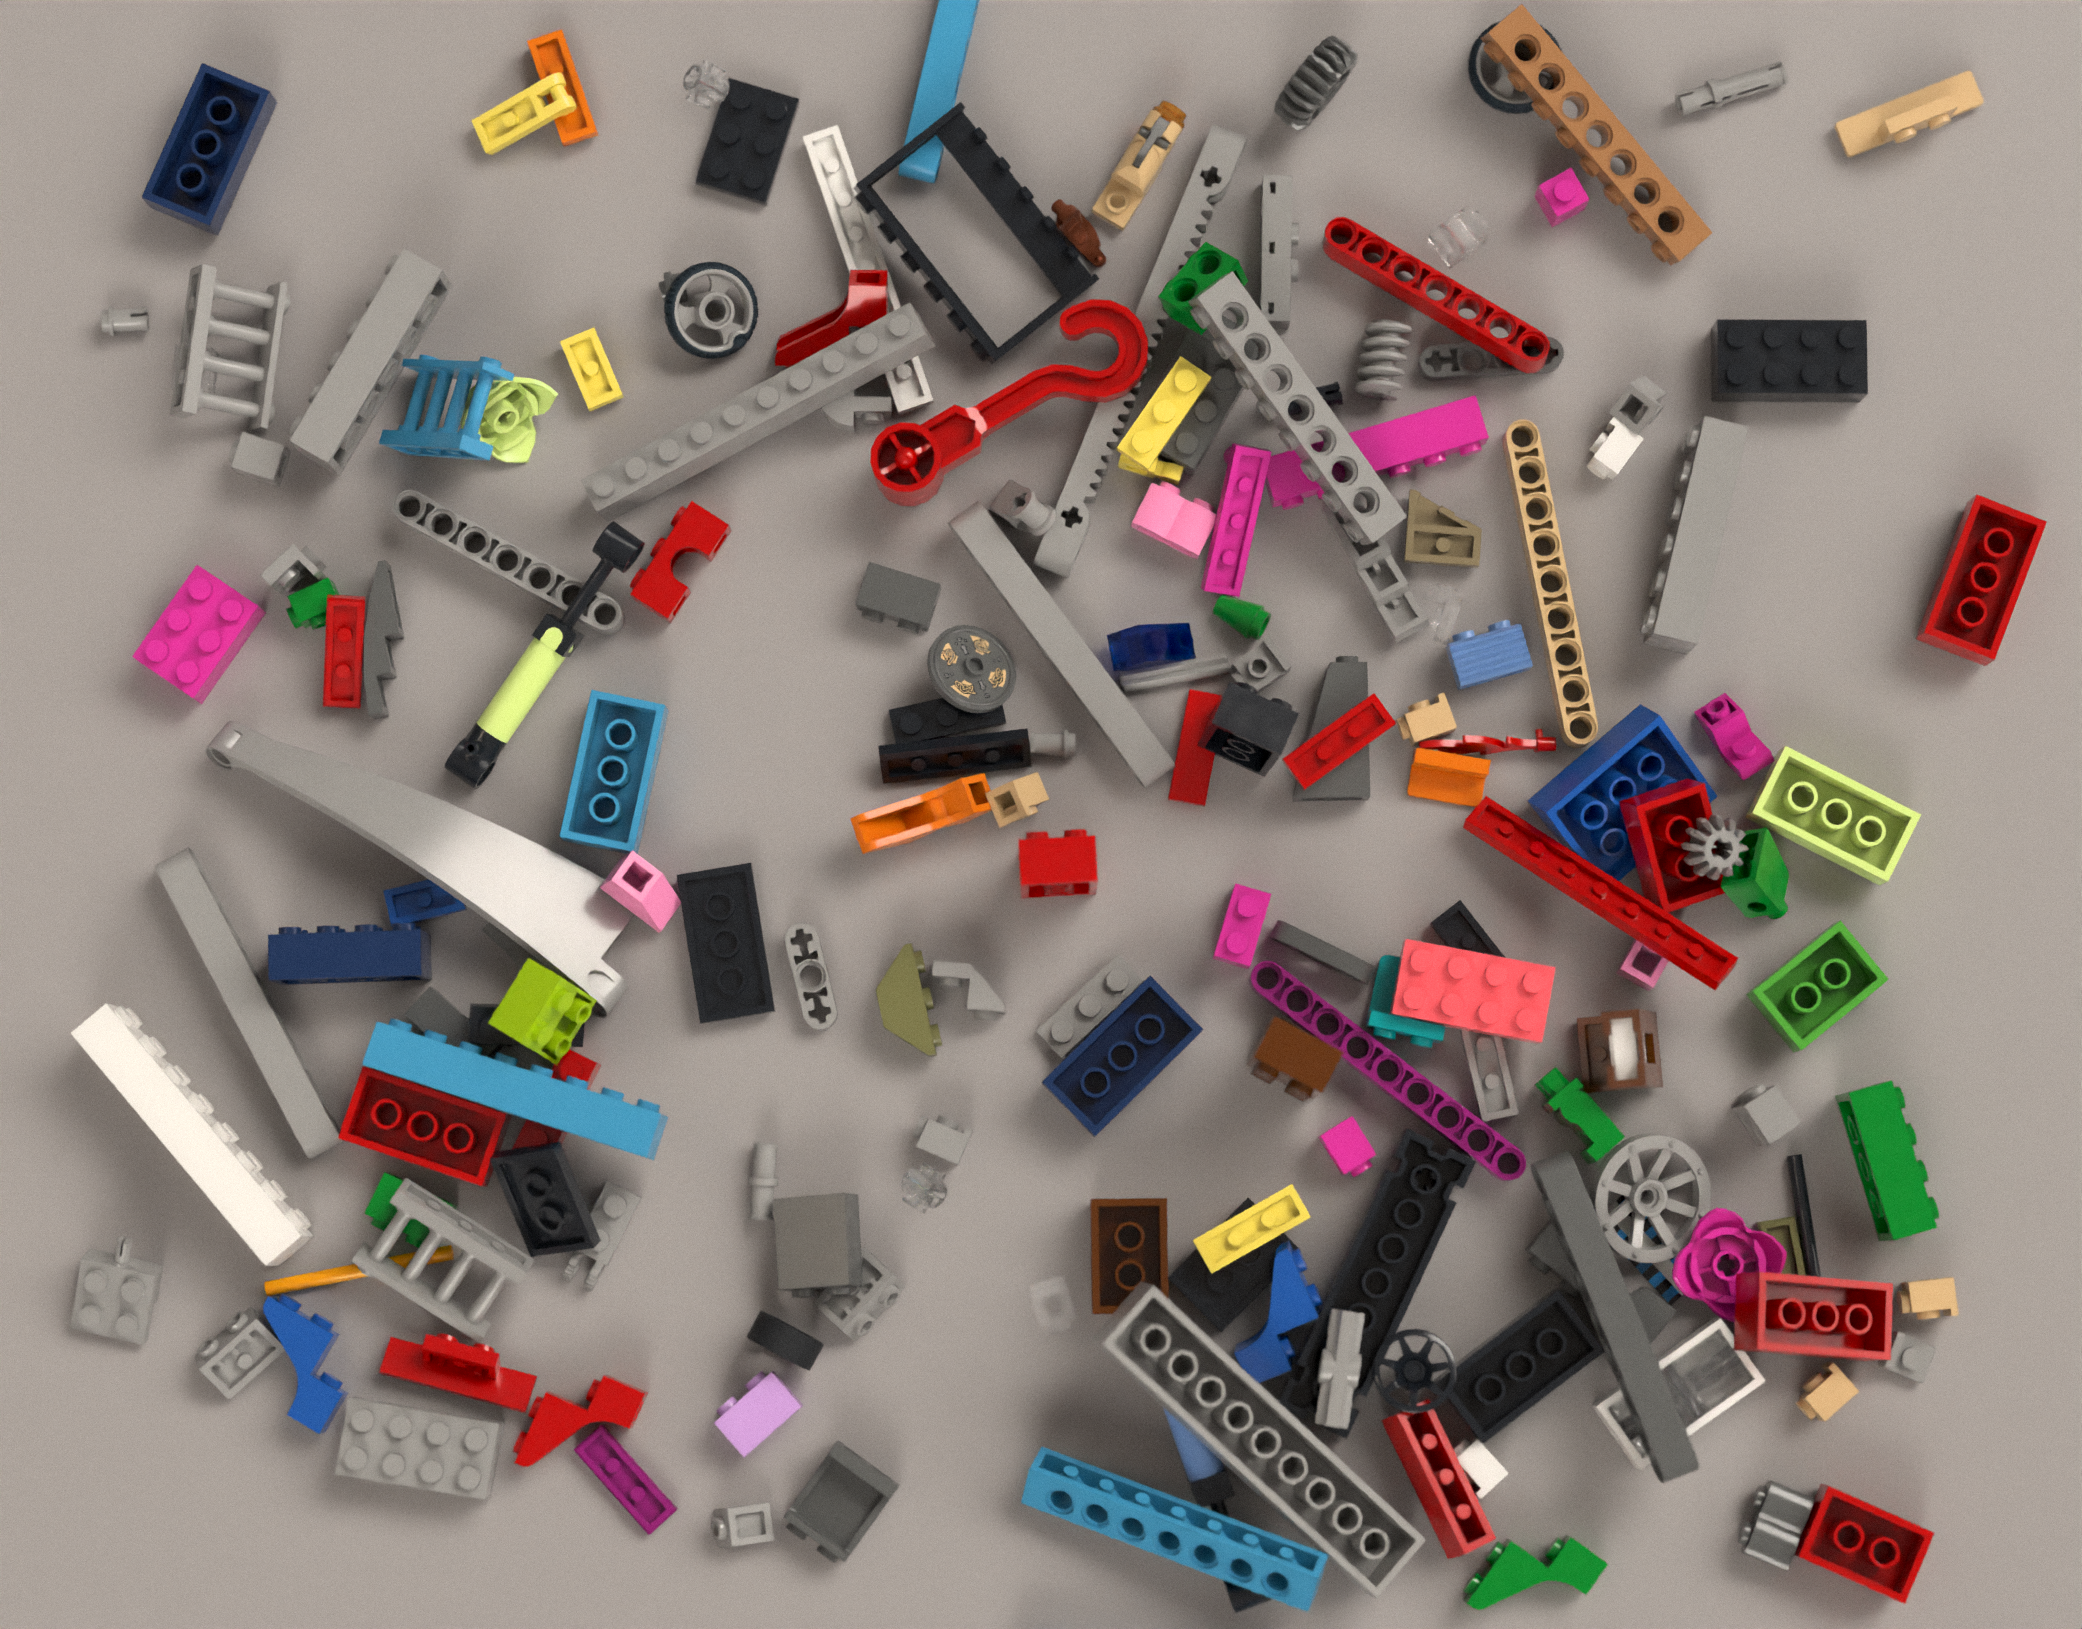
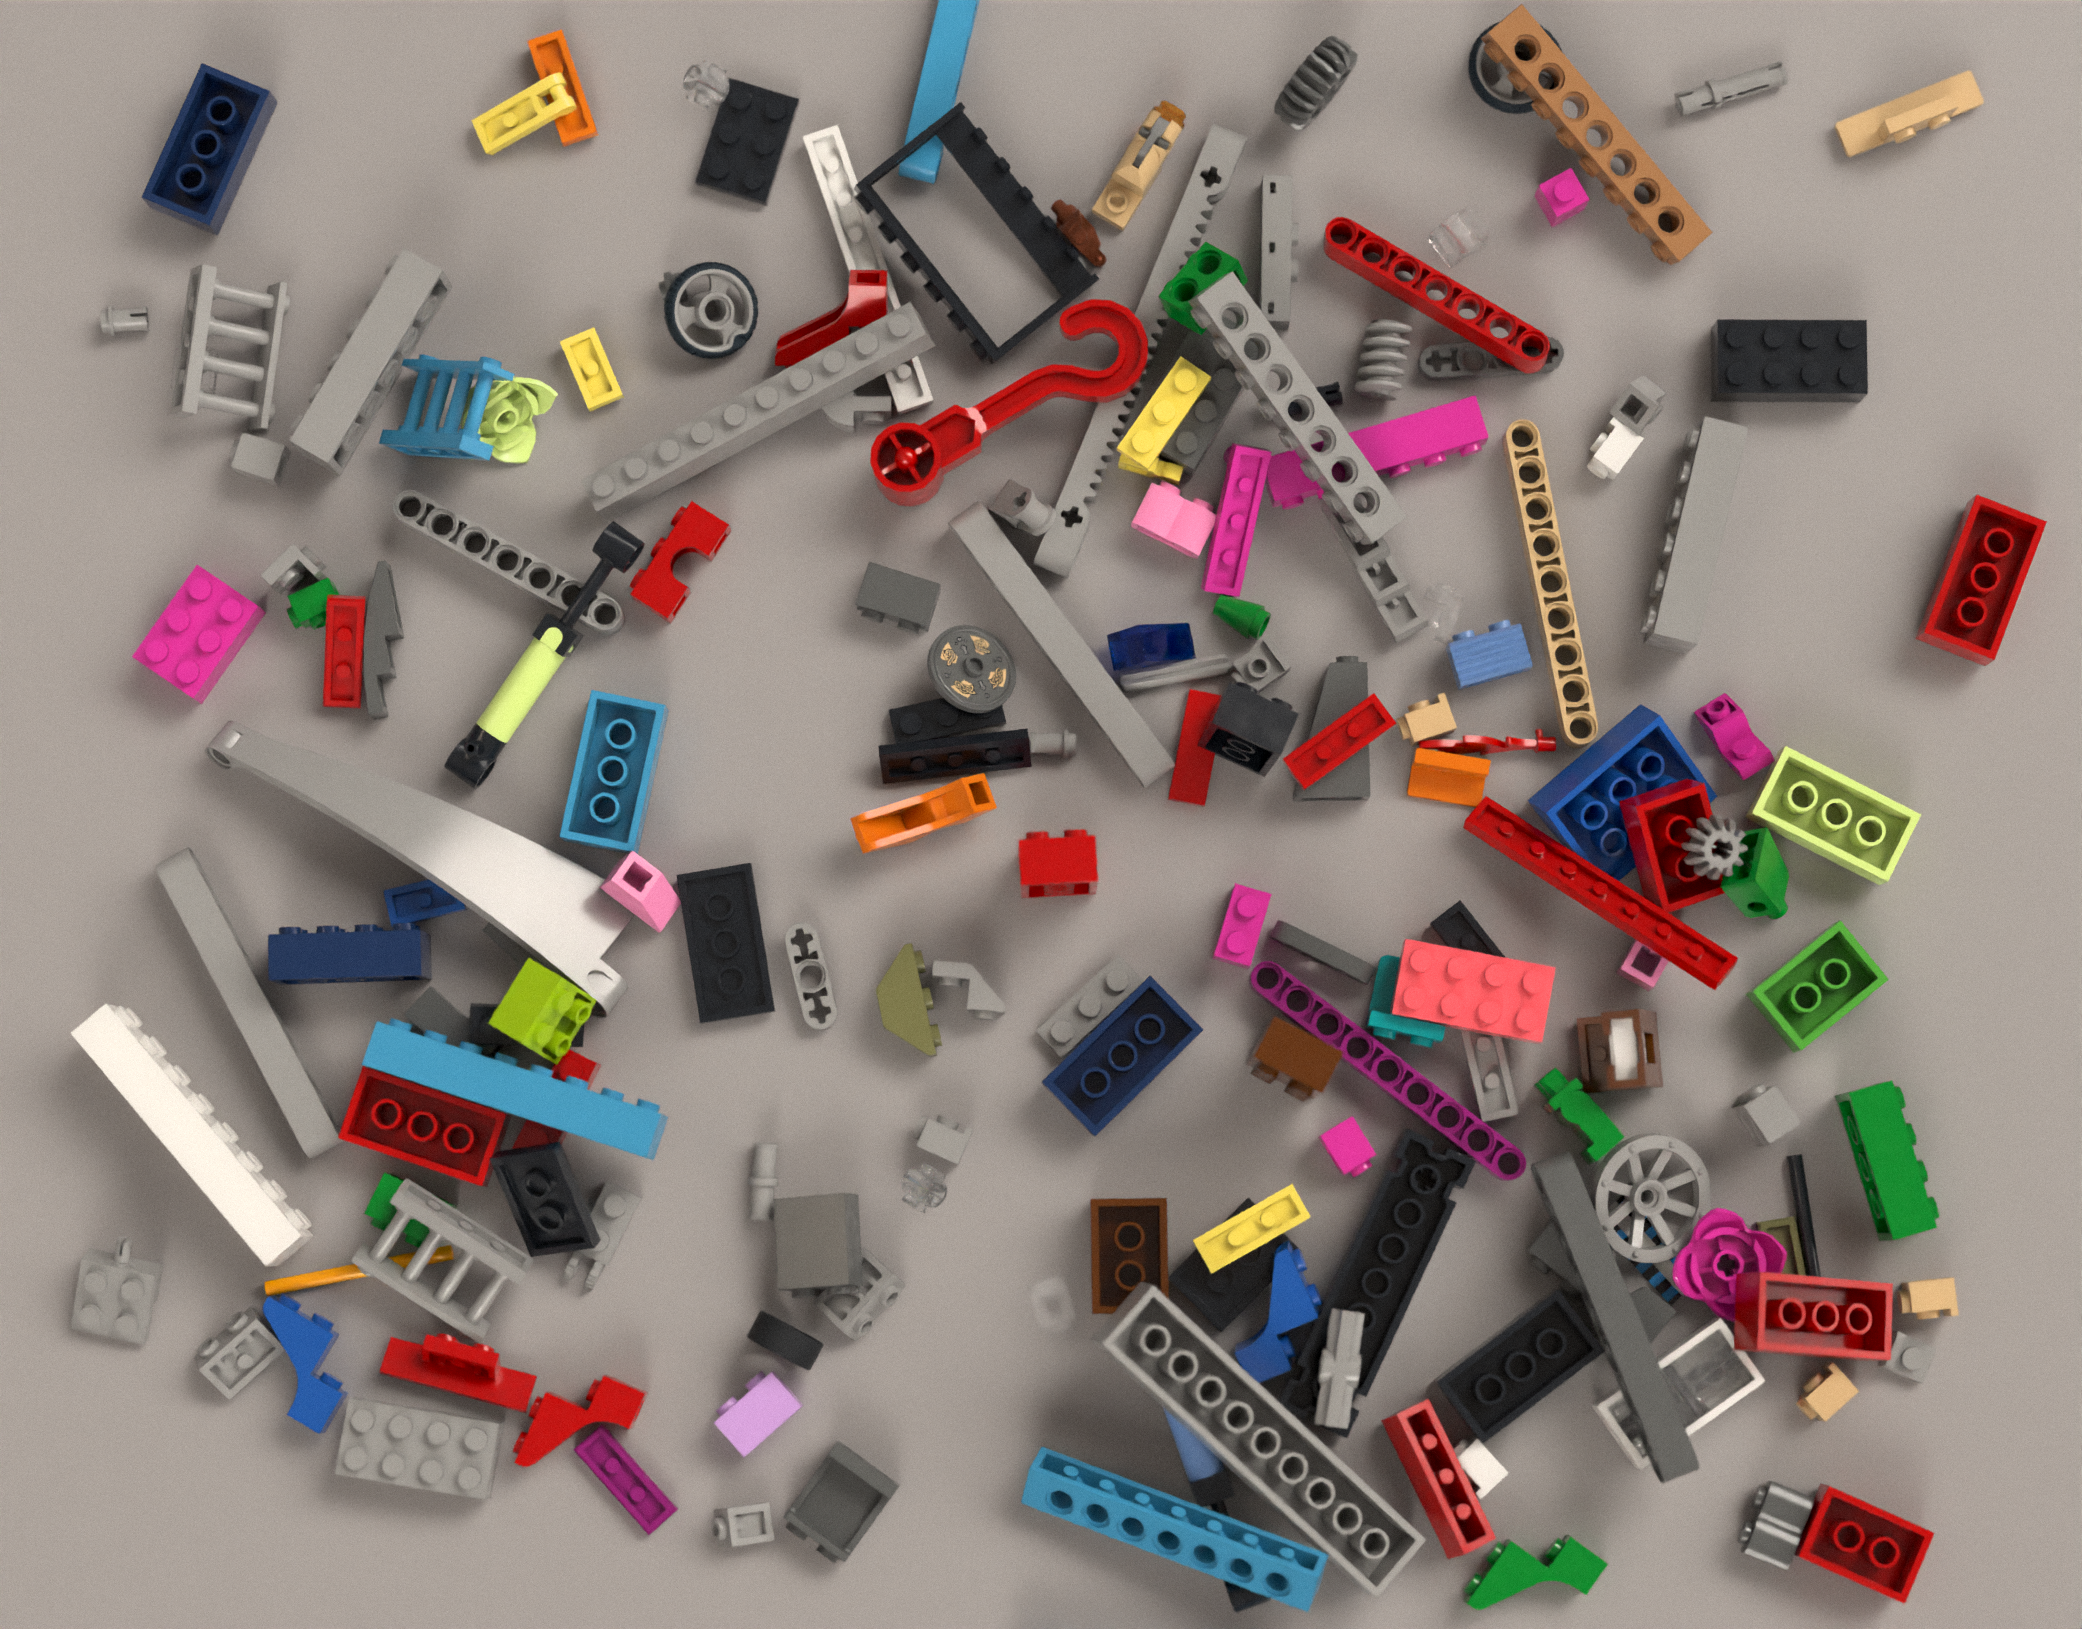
(1017, 799): tan brick -> none
(1414, 1371): black wheel -> none
(1439, 536): dark tan wing -> none

